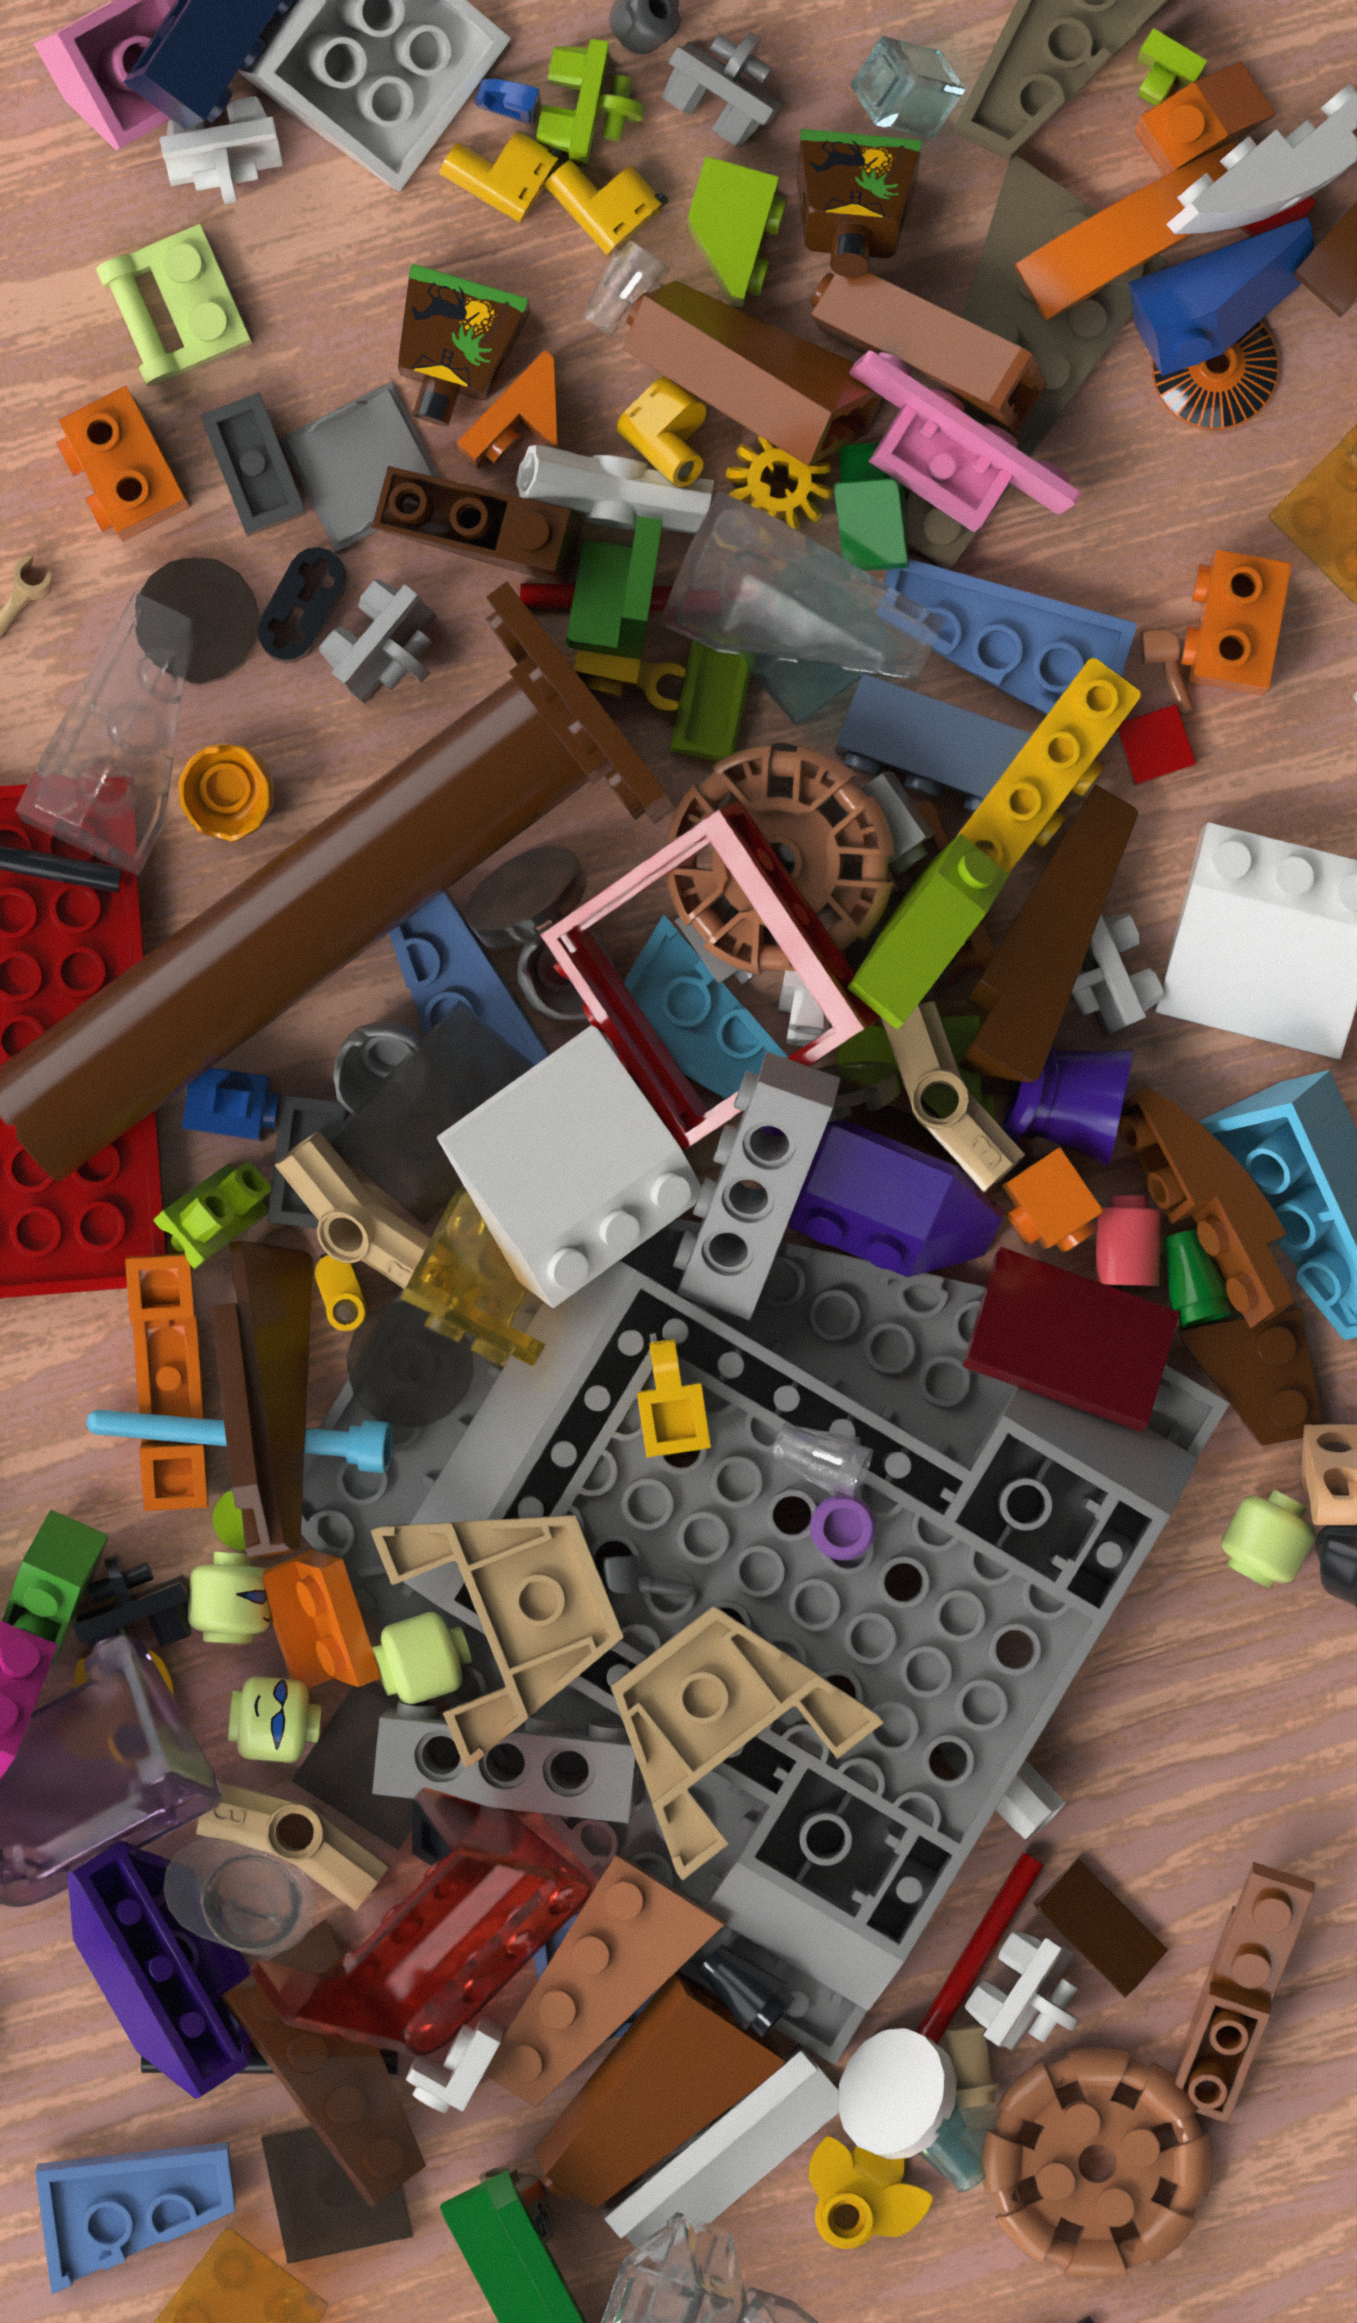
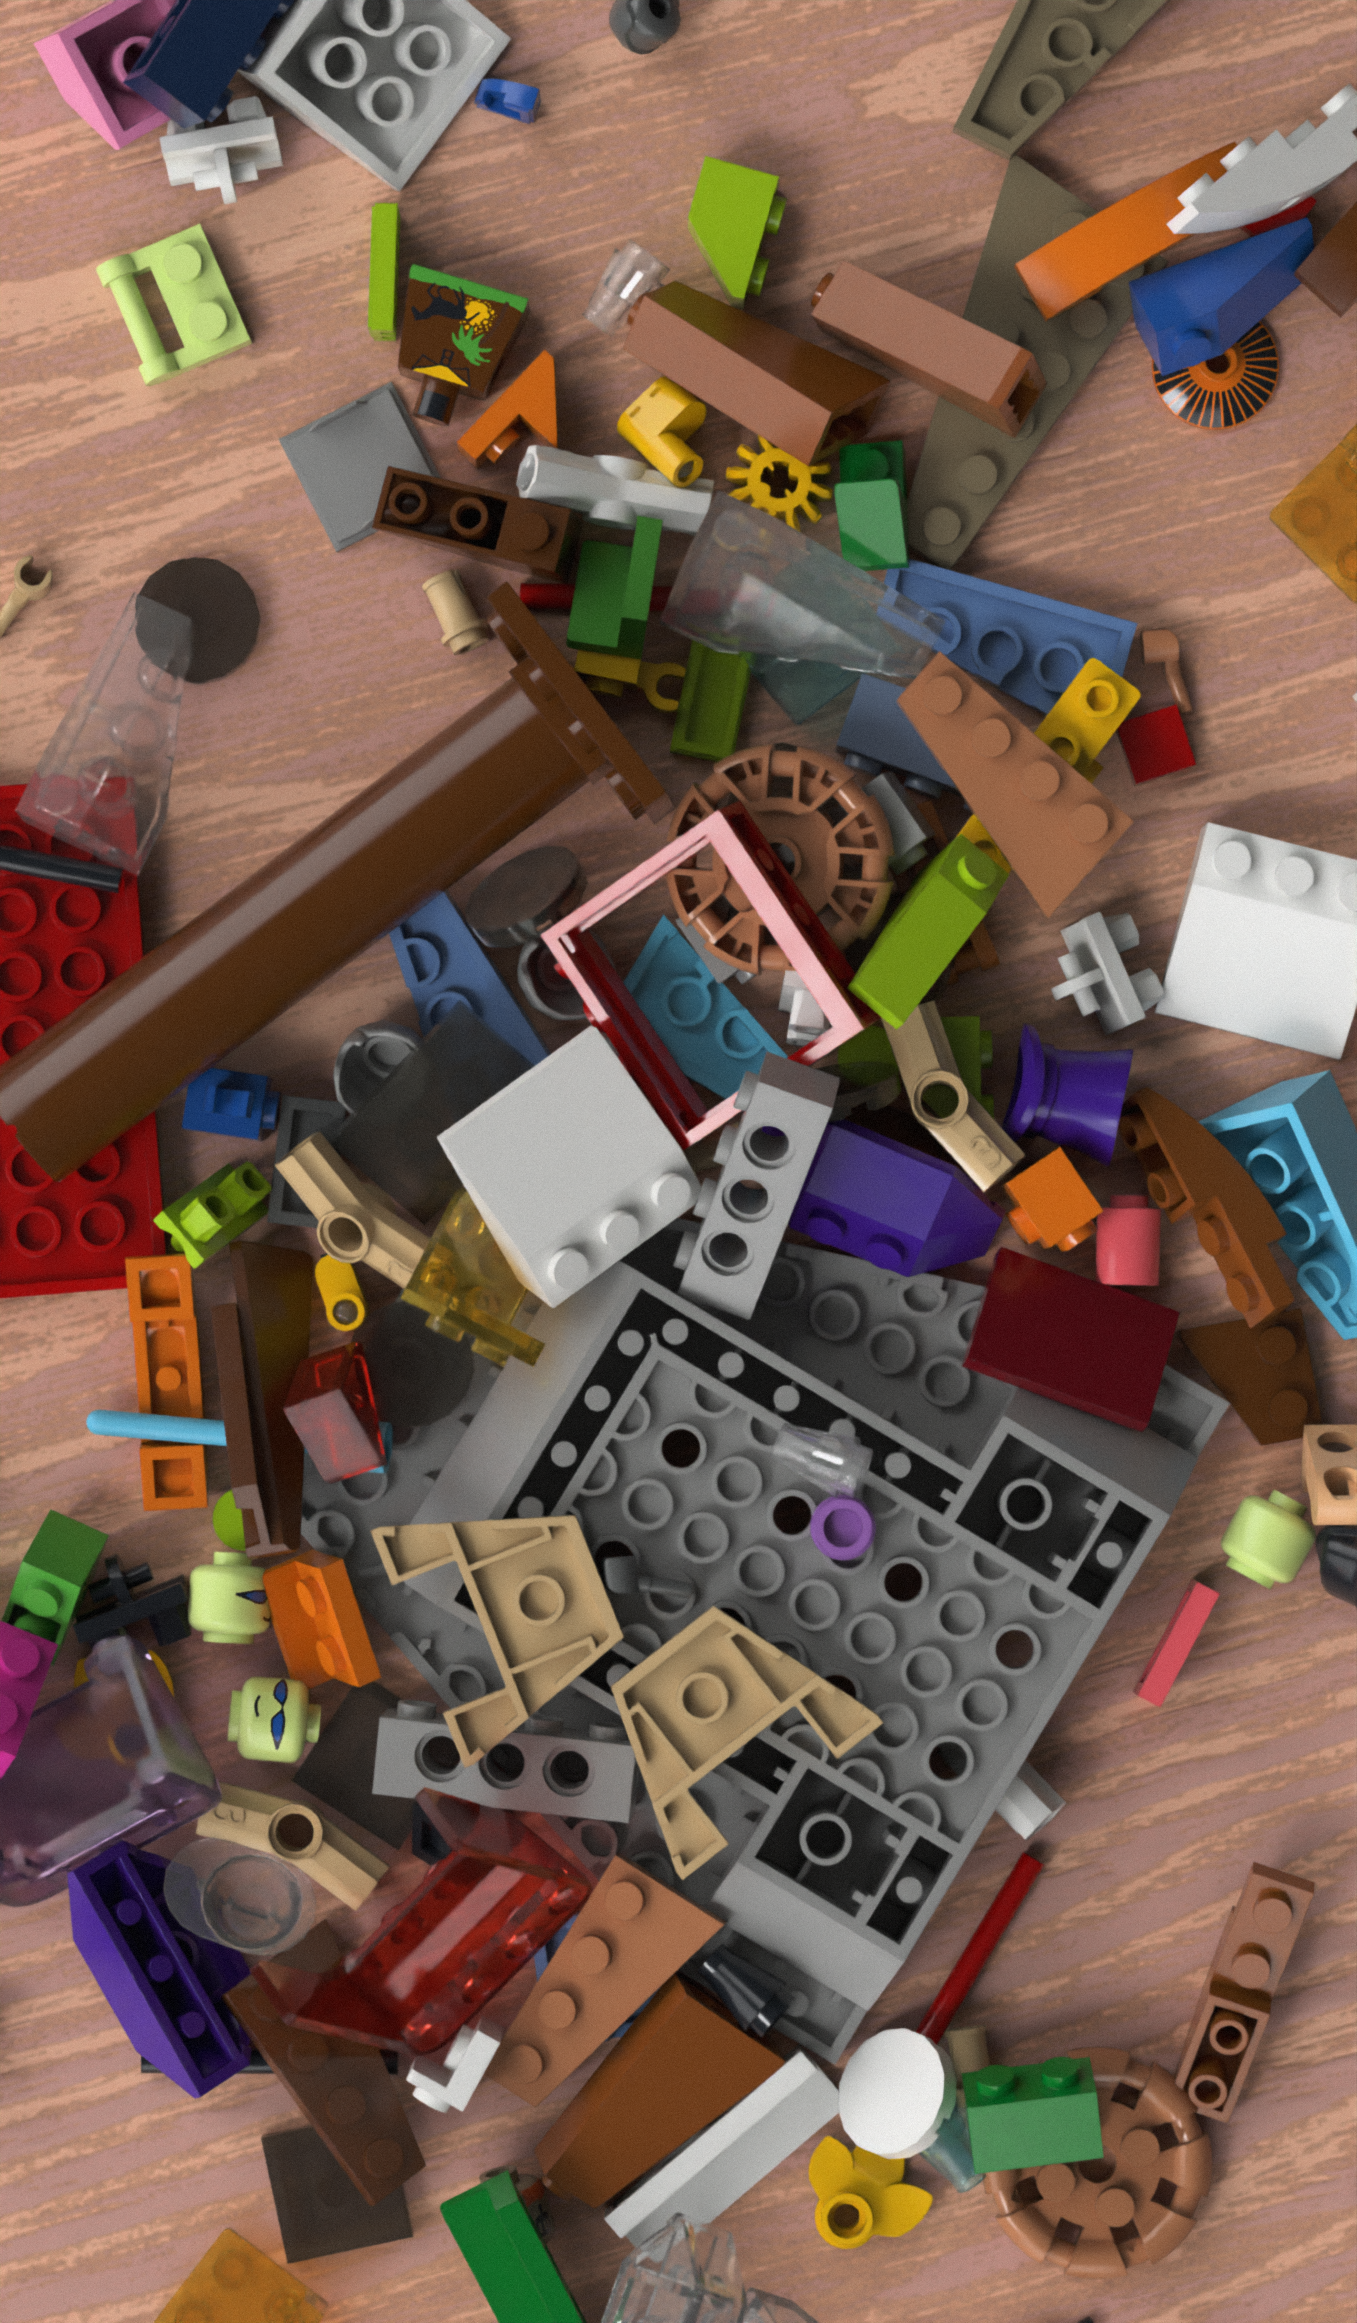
(122, 464): orange brick -> none
(122, 2203): medium blue wing -> none
(226, 791): light orange hair -> none
(253, 464): dark grey plate -> none
(315, 612): black beam -> none
(336, 1413): none -> clear red slope
(384, 271): none -> lime tile
(388, 645): light grey hips -> none
(421, 1658): yellowish green head -> none
(456, 613): none -> tan pin
(510, 183): yellow piece -> none
(586, 71): lime hips -> none
(608, 214): yellow piece -> none
(673, 1411): yellow plate -> none
(699, 72): light grey hips -> none
(855, 195): reddish brown torso -> none
(907, 87): clear light blue panel -> none
(950, 455): bright pink bracket -> none
(1011, 2015): white hips -> none
(1022, 792): none -> nougat wing
(1032, 2114): none -> green brick
(1046, 944): reddish brown wedge -> none
(1100, 1927): reddish brown slope -> none
(1168, 65): lime tile -> none
(1176, 1643): none -> coral tile
(1194, 1281): green cone -> none
(1203, 118): orange slope -> none
(1237, 621): orange brick -> none

